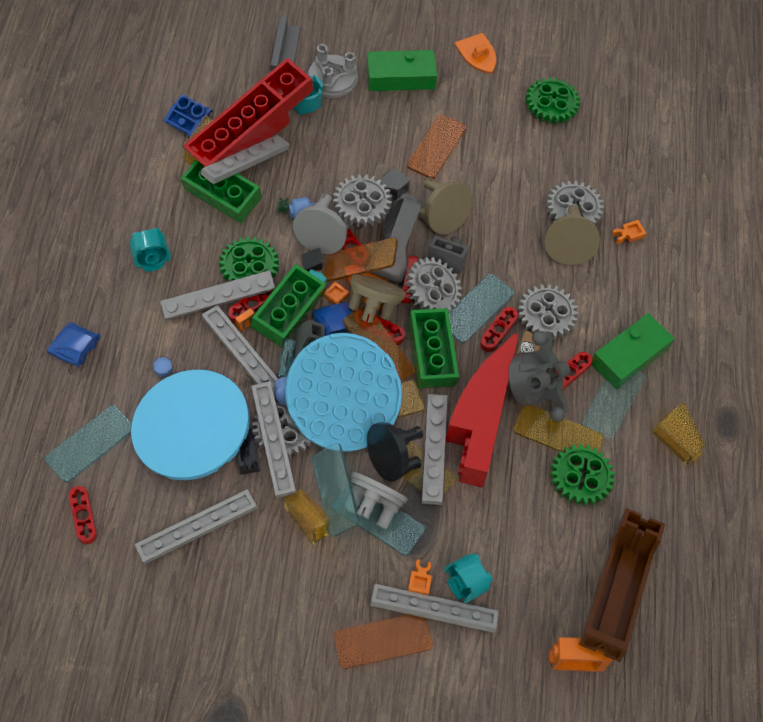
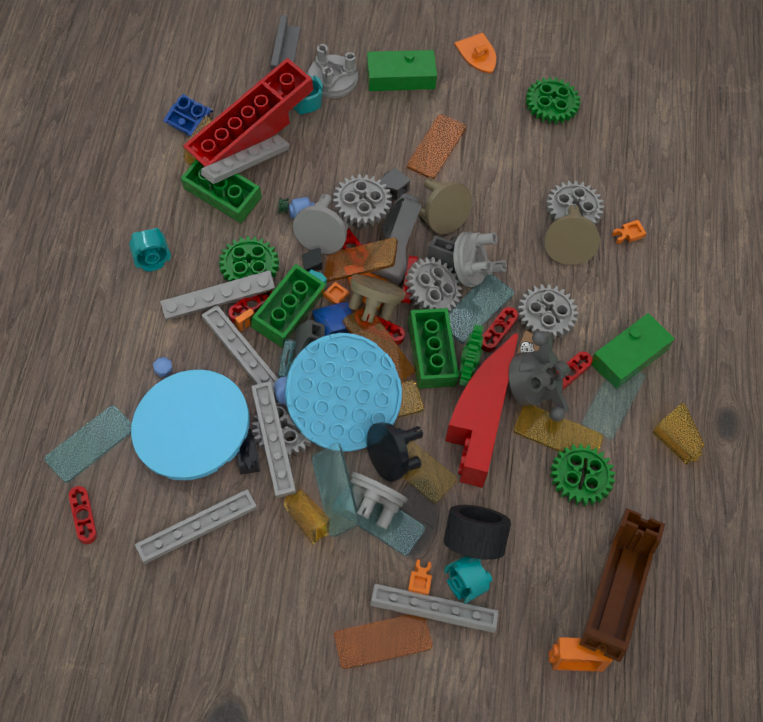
(73, 344): blue slope -> none
(434, 449): light grey plate -> none
(471, 258): none -> light grey piece
(471, 355): none -> green gear
(477, 532): none -> black tyre

